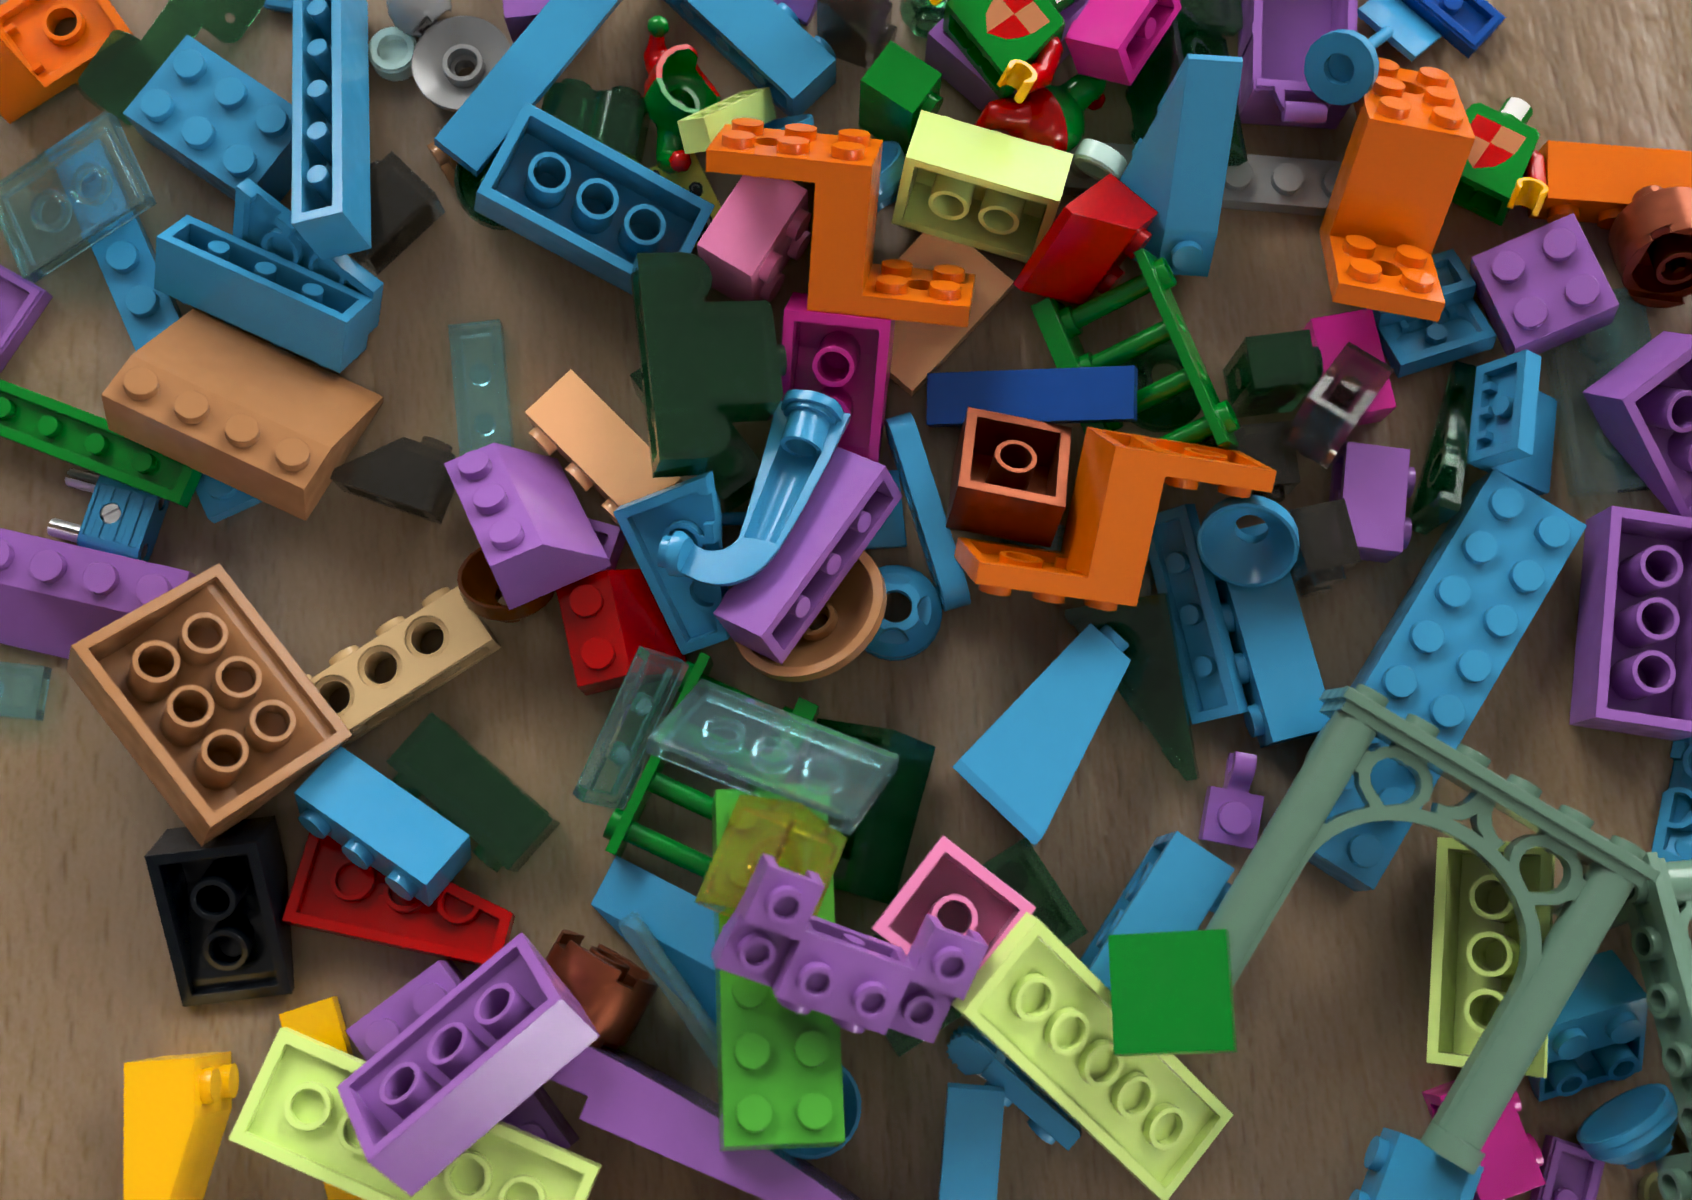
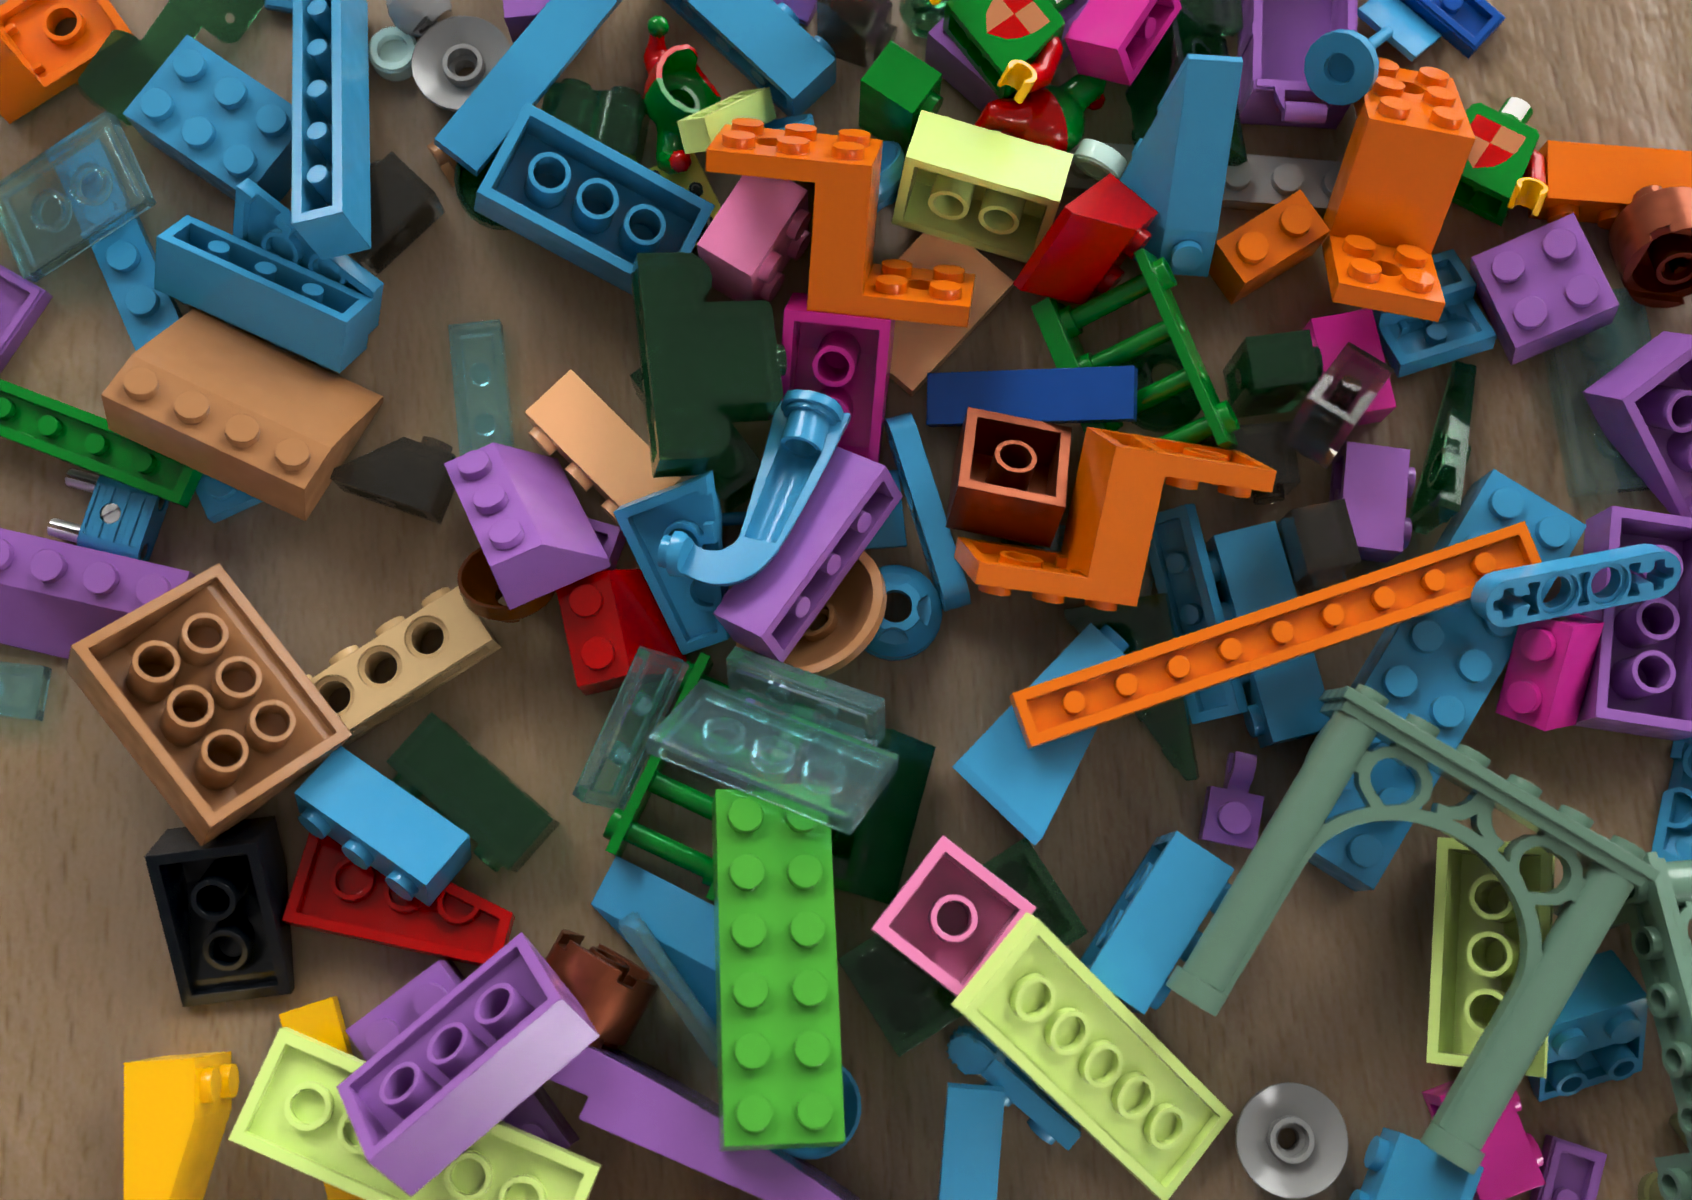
(772, 827): clear yellow slope -> none
(807, 695): none -> clear light blue tile
(839, 969): medium lavender bracket -> none
(1172, 993): green tile -> none
(1247, 558): dark azure piece -> none
(1266, 637): none -> orange plate
(1267, 246): none -> orange brick
(1318, 1146): none -> light grey dish
(1513, 421): dark azure bracket -> none
(1549, 671): none -> dark pink brick
(1576, 581): none -> dark azure beam
(1631, 1127): dark azure piece -> none

